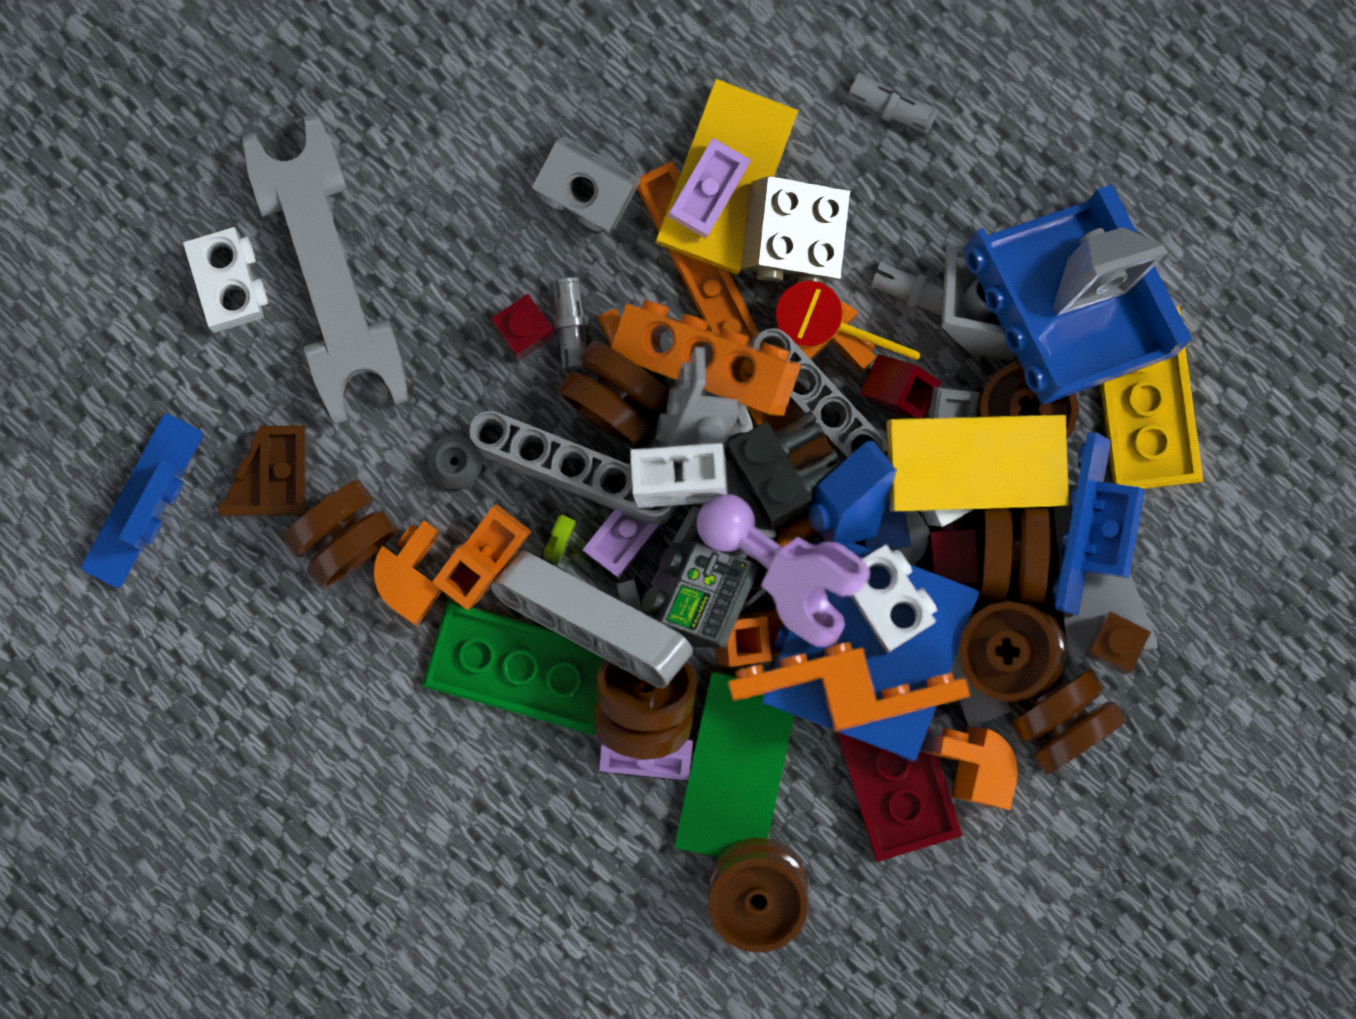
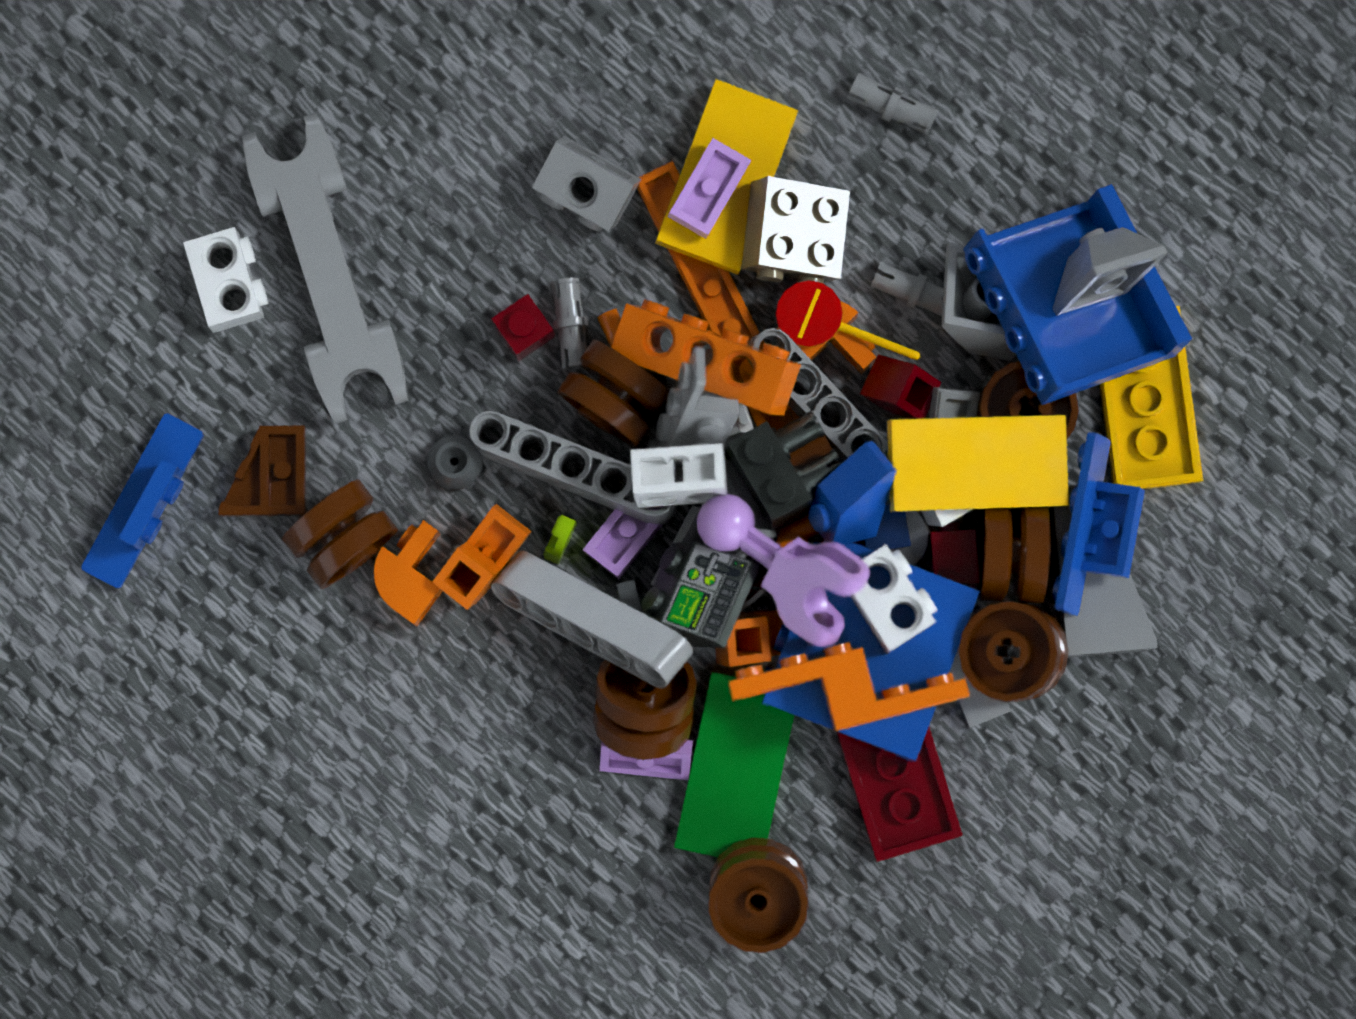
(514, 667): green tile -> none
(985, 765): orange brick -> none
(1070, 724): reddish brown wheel -> none
(1117, 643): reddish brown brick -> none

